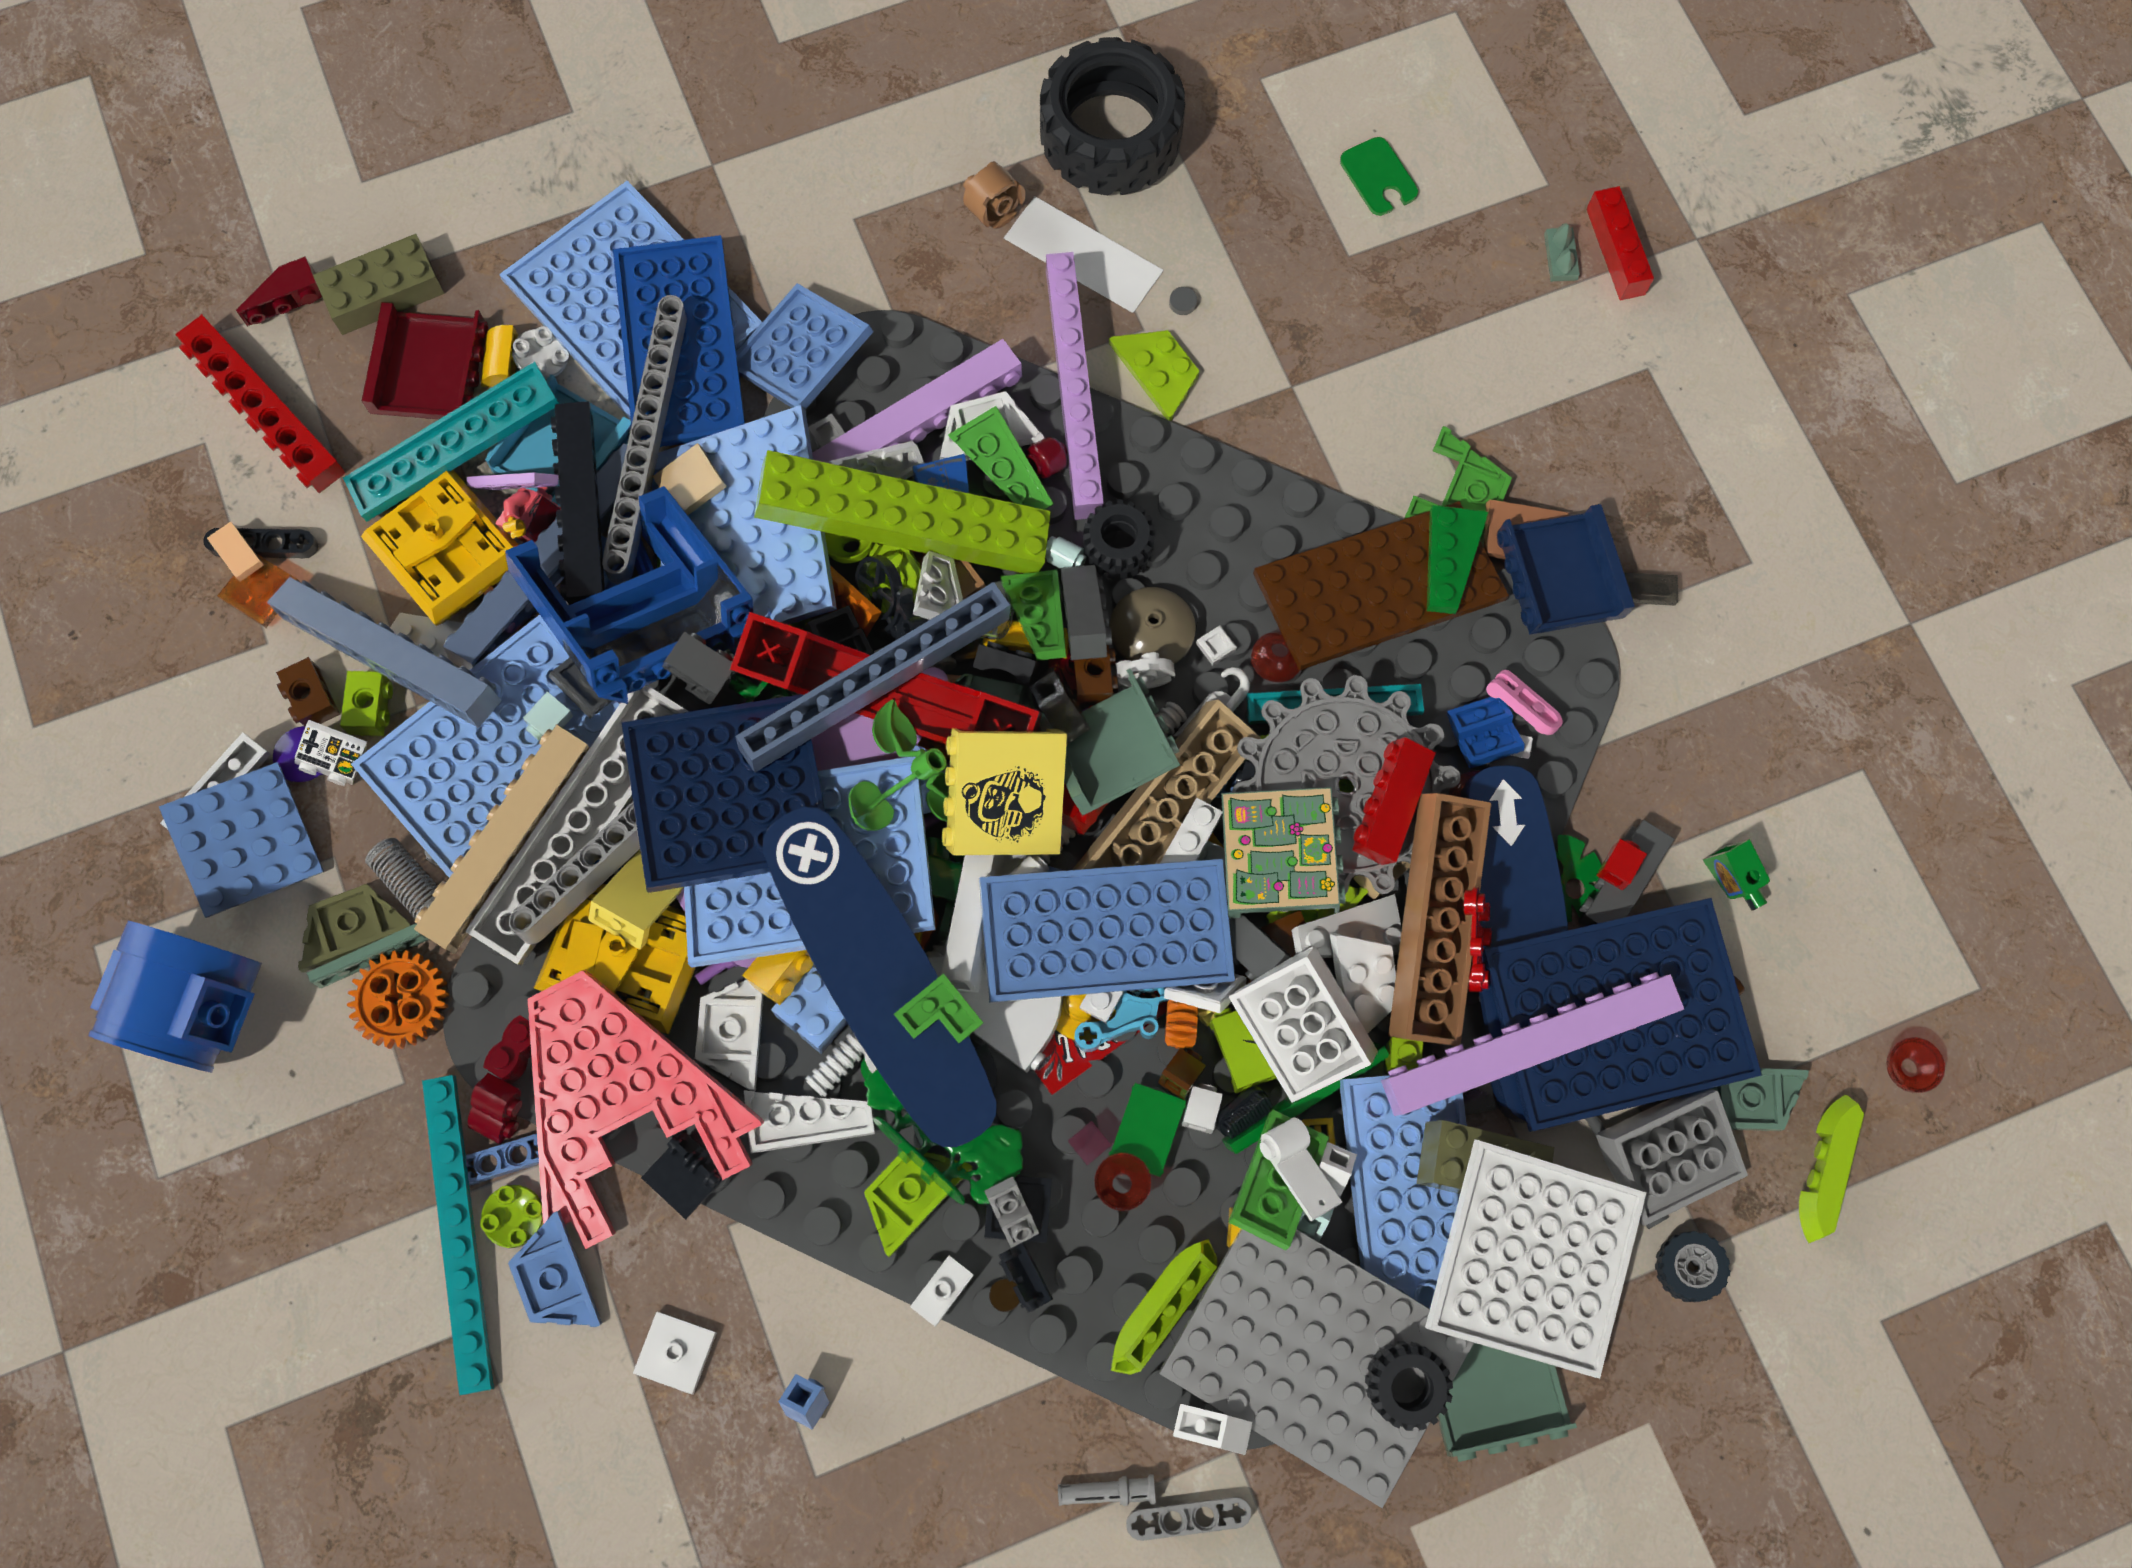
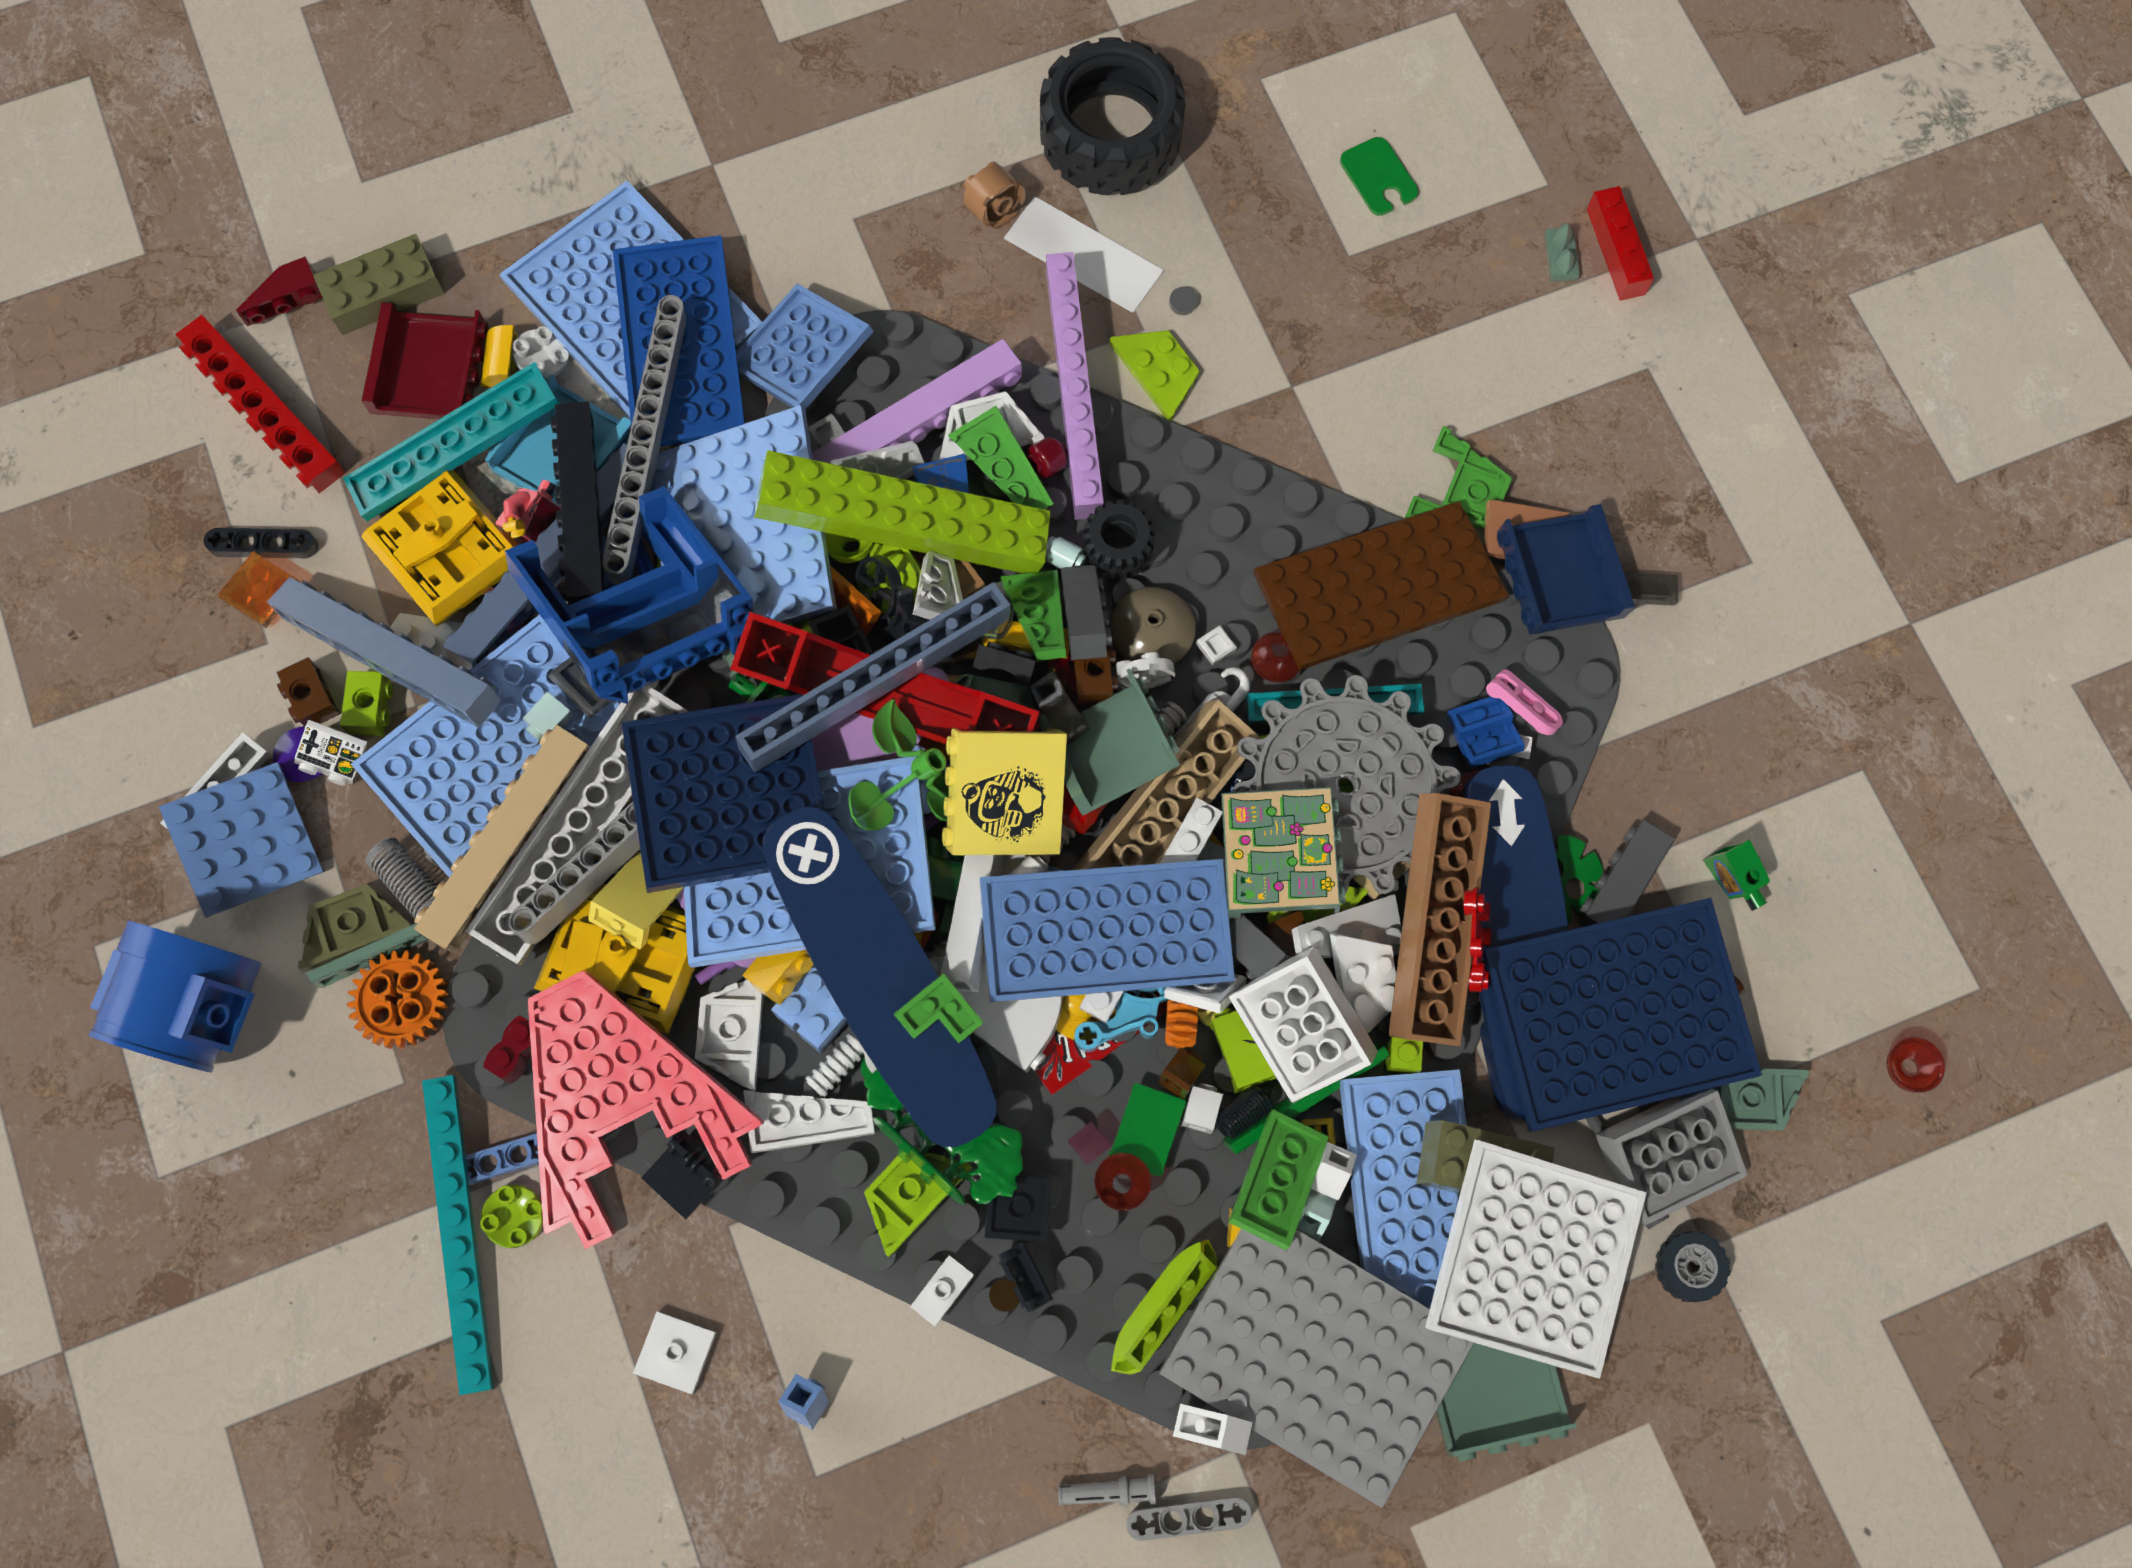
(235, 551): light nougat tile -> none
(494, 1108): dark red brick -> none
(512, 481): lavender tile -> none
(552, 1278): medium blue wing -> none
(691, 479): tan tile -> none
(699, 666): dark grey brick -> none
(1011, 1212): light grey slope -> none
(1288, 1153): white door -> none
(1393, 801): red brick -> none
(1431, 1401): black tyre -> none
(1452, 548): green wing -> none
(1532, 1044): lavender brick -> none
(1621, 863): red brick -> none
(1828, 1180): lime brick -> none

